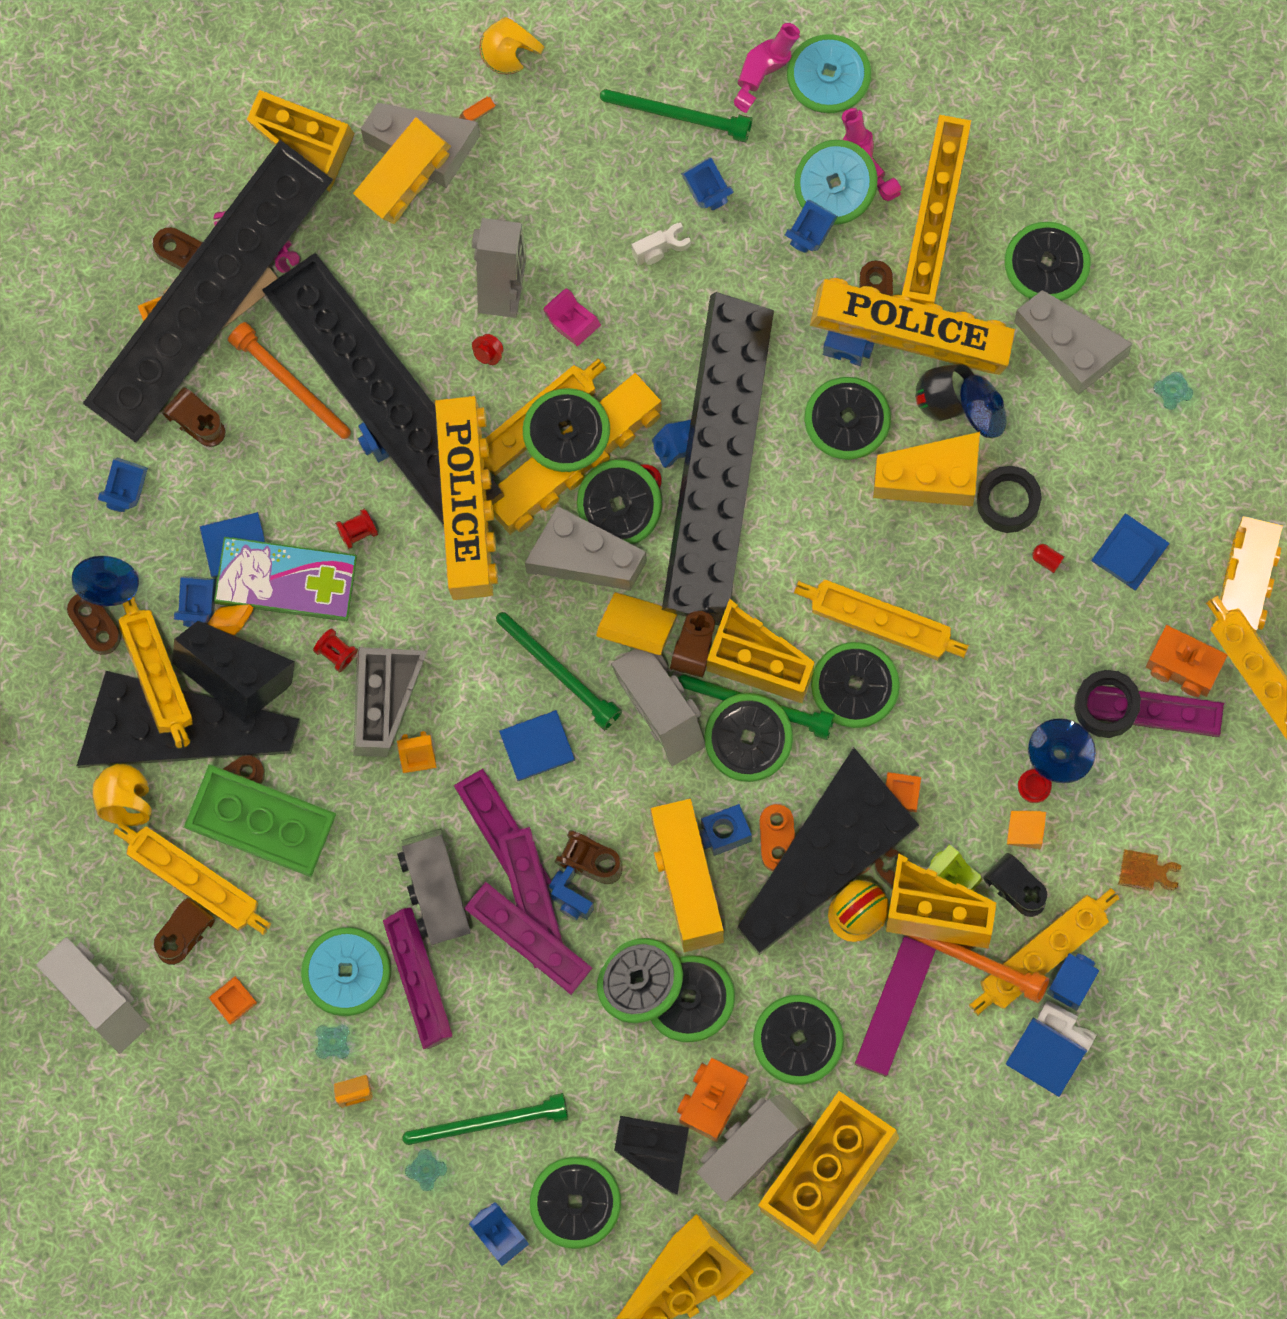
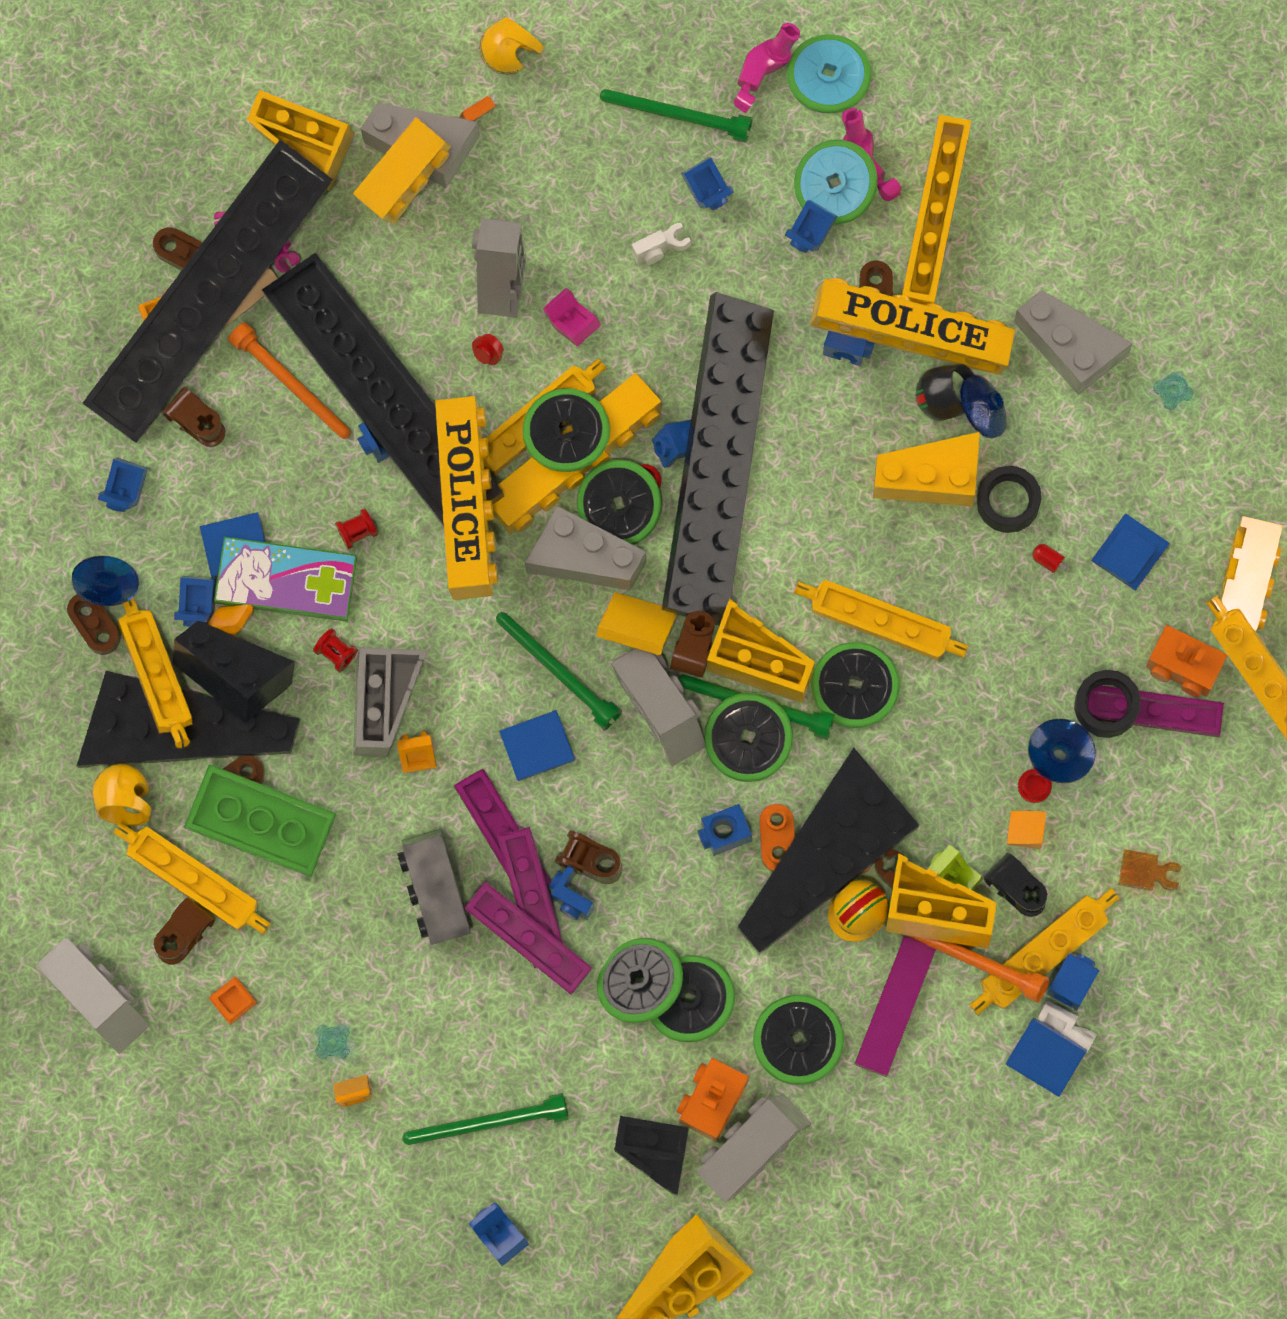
(346, 994): medium azure wheel -> none
(415, 1170): clear light blue plate -> none
(417, 978): magenta tile -> none
(576, 1226): black wheel -> none
(686, 875): yellow brick -> none
(828, 1171): yellow brick -> none
(851, 439): black wheel -> none
(905, 789): orange plate -> none
(1057, 243): black wheel -> none

